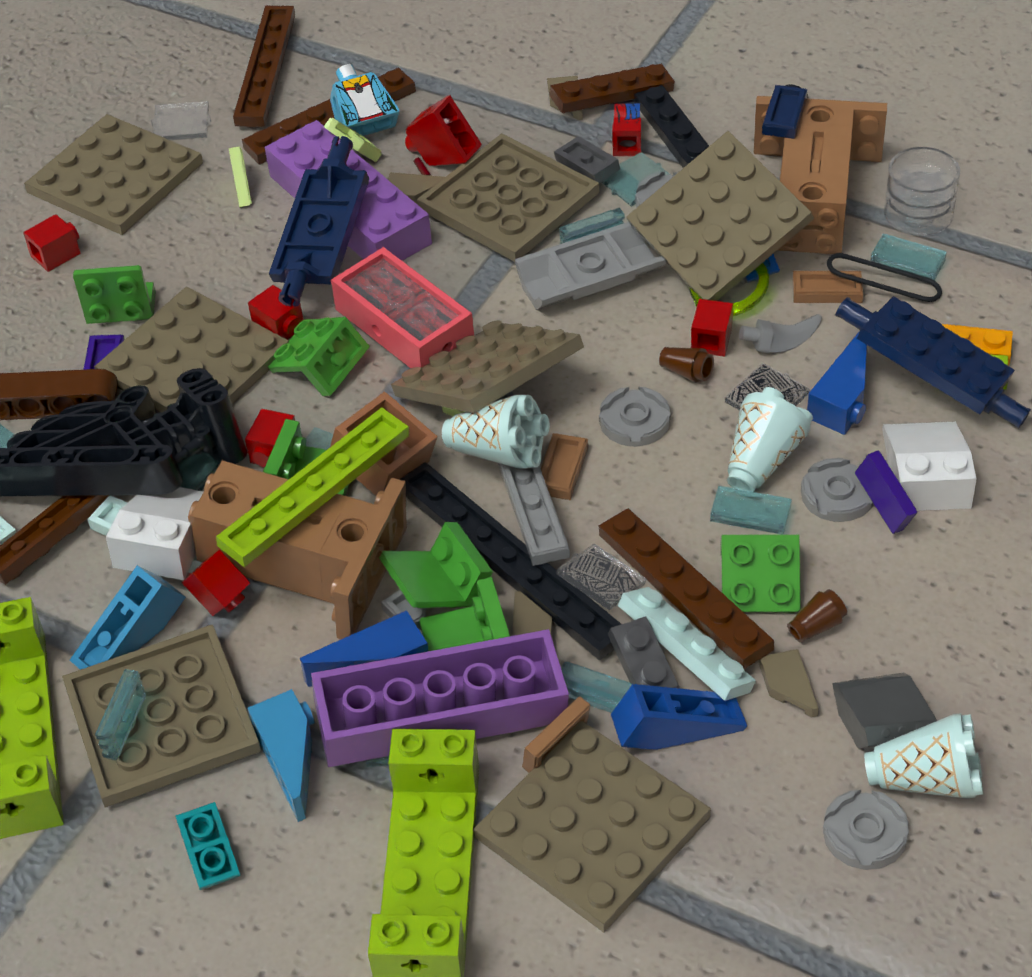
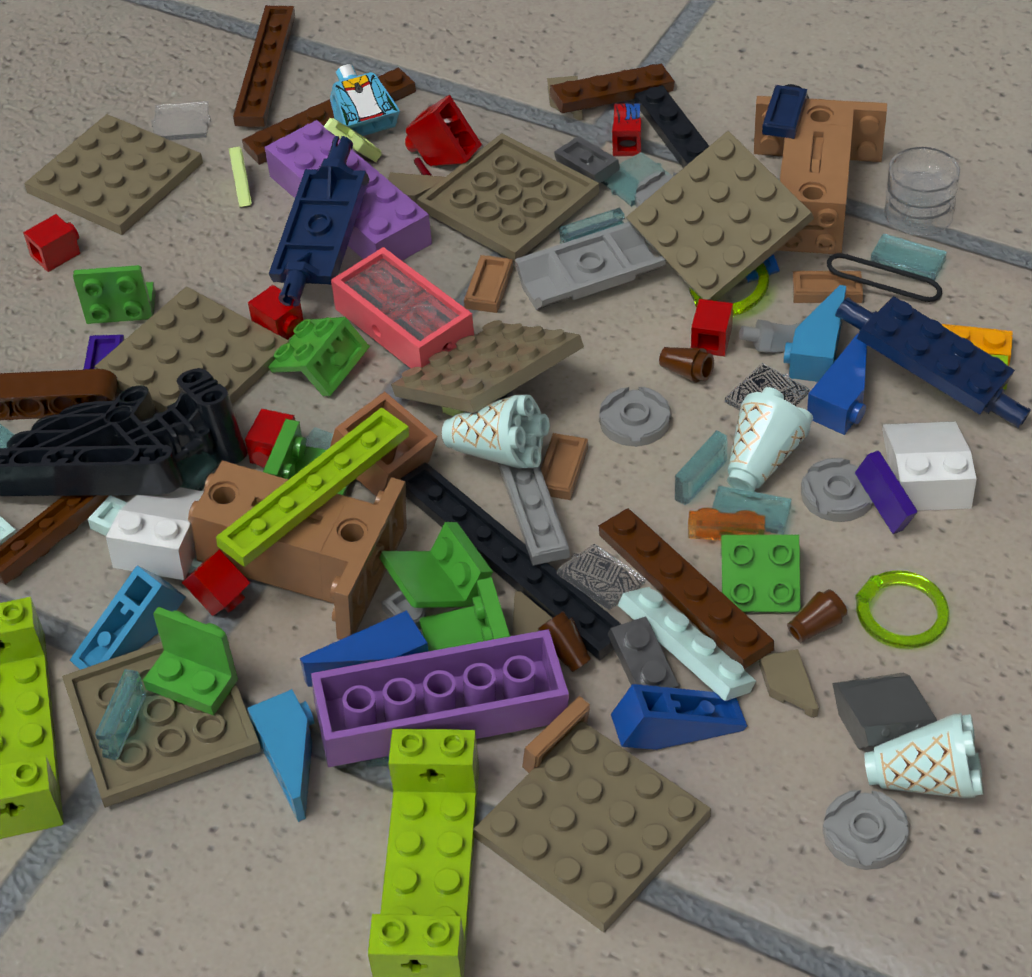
(194, 663): none -> bright green bracket
(207, 846): teal slope -> none
(488, 283): none -> medium nougat tile
(567, 641): none -> reddish brown cone
(594, 687): clear light blue tile -> none
(701, 468): none -> clear light blue tile
(711, 524): none -> clear orange plate
(816, 340): none -> dark azure slope
(910, 579): none -> clear neon green piece

